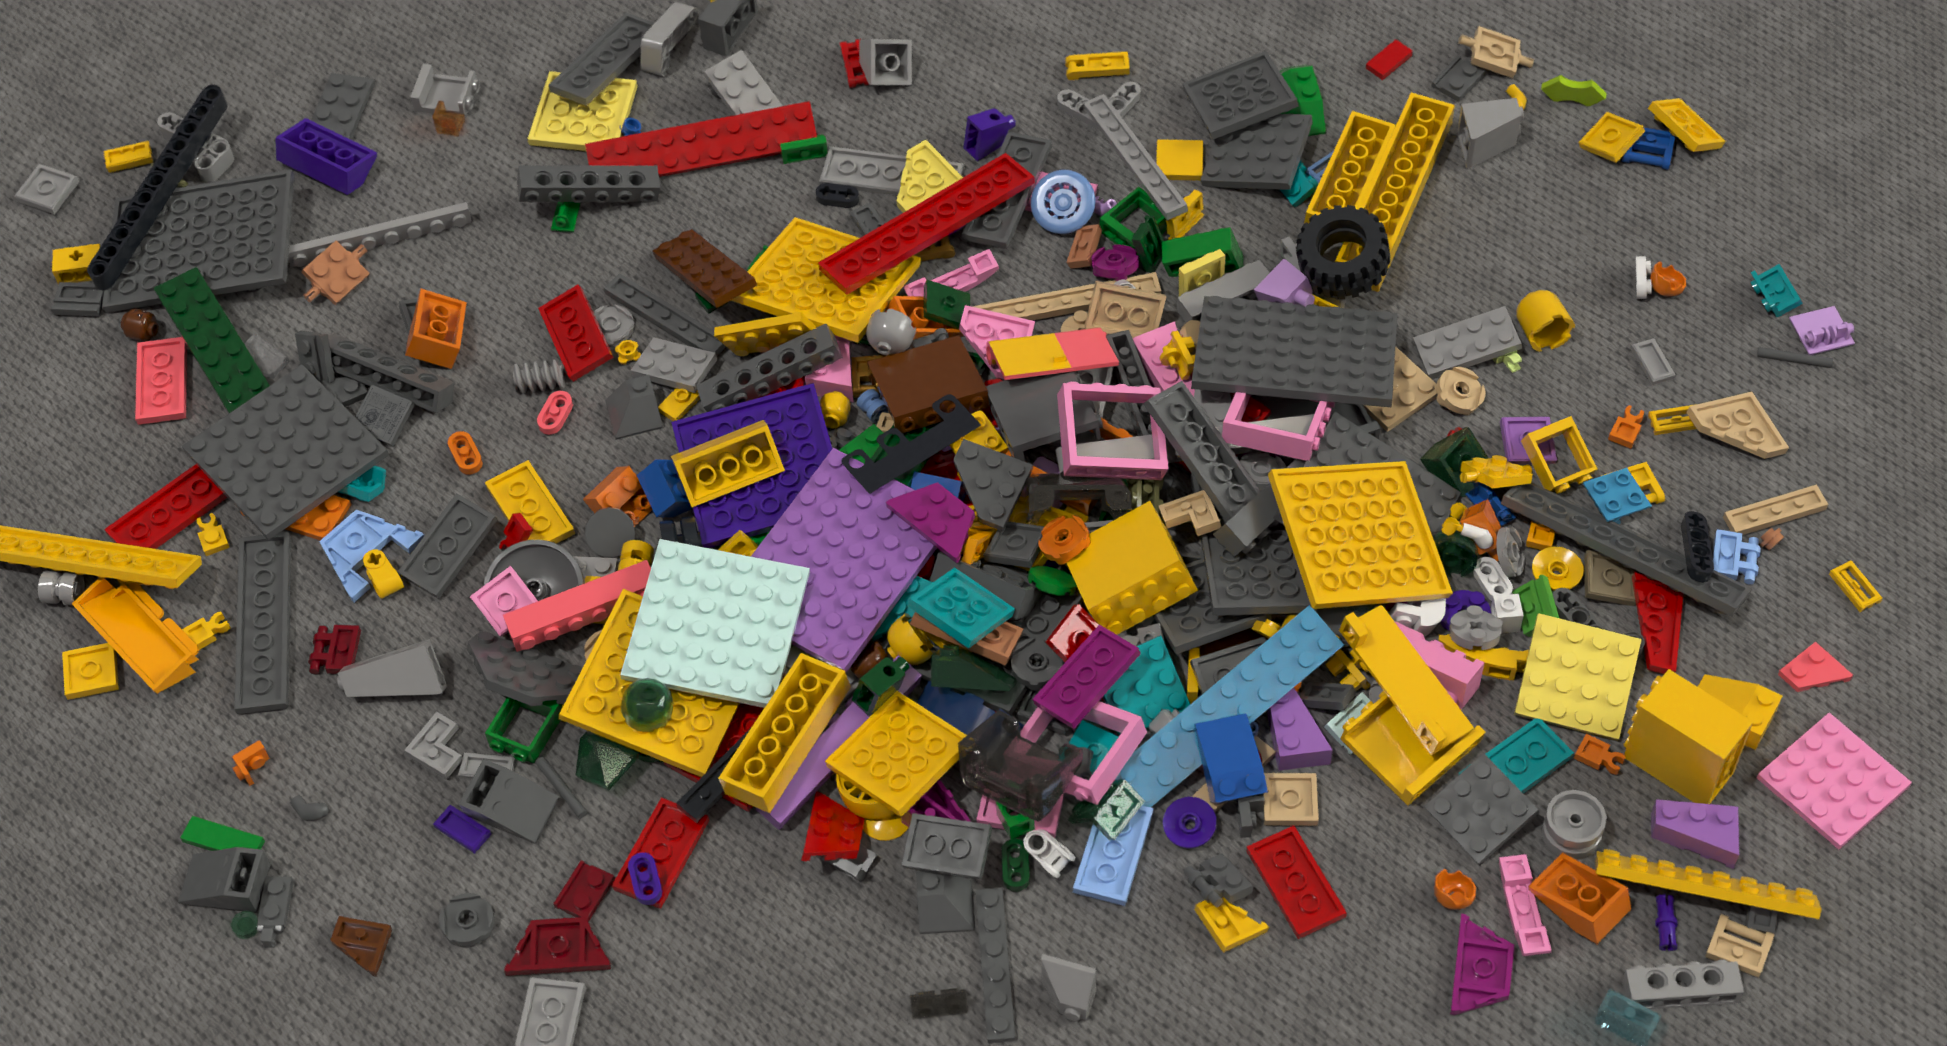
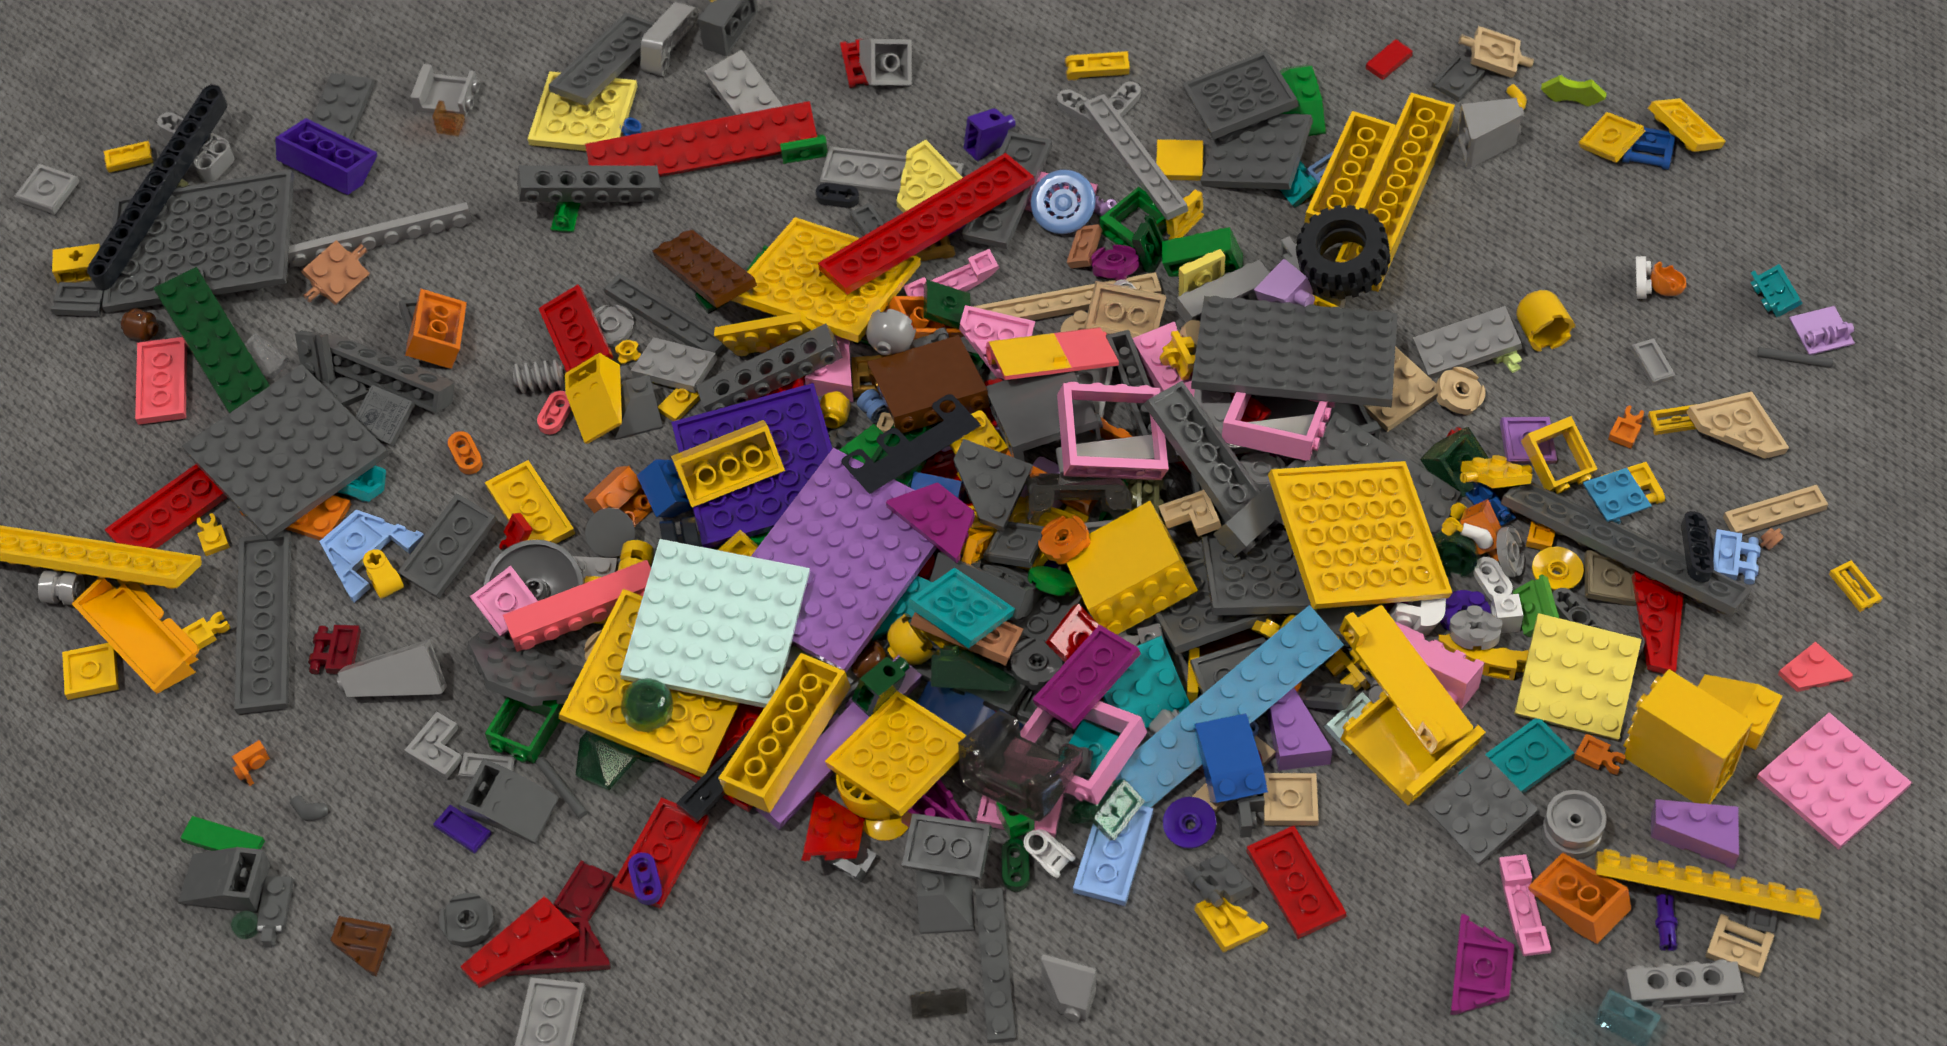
(529, 935): none -> red wing
(595, 396): none -> yellow slope
(1460, 884): orange hair -> none

